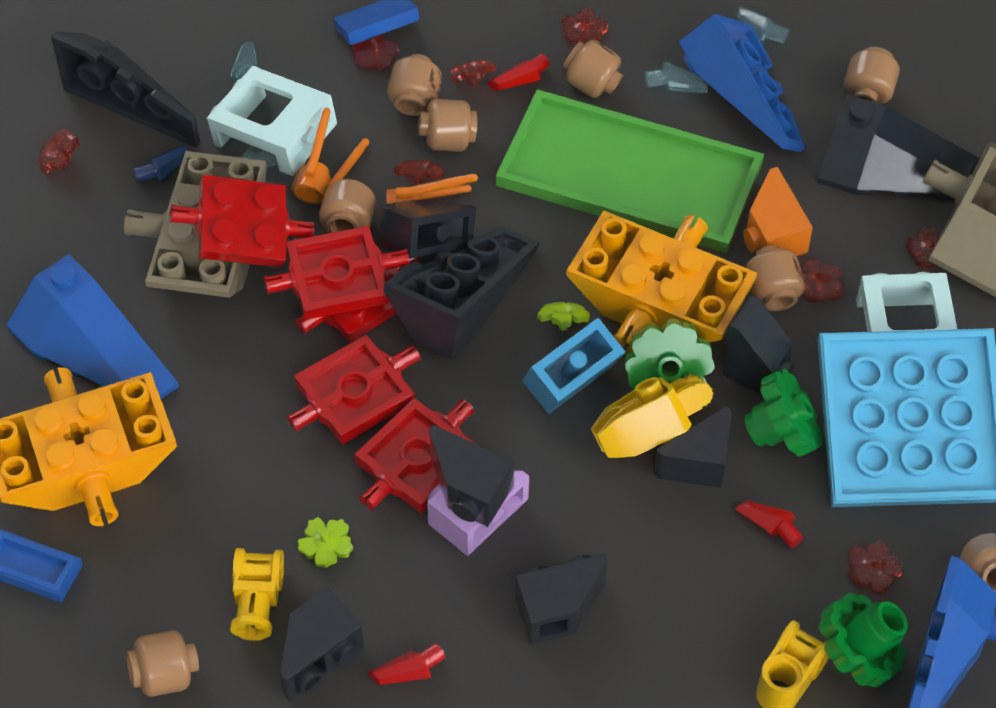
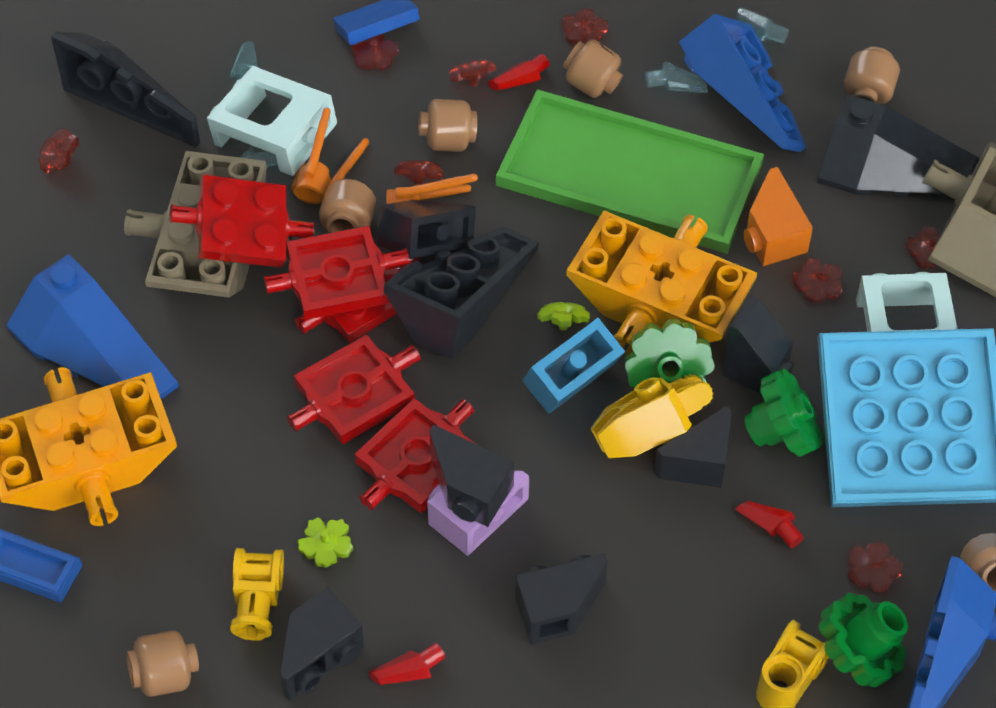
(160, 165): dark blue bar -> none
(414, 84): medium nougat head -> none
(778, 278): medium nougat head -> none

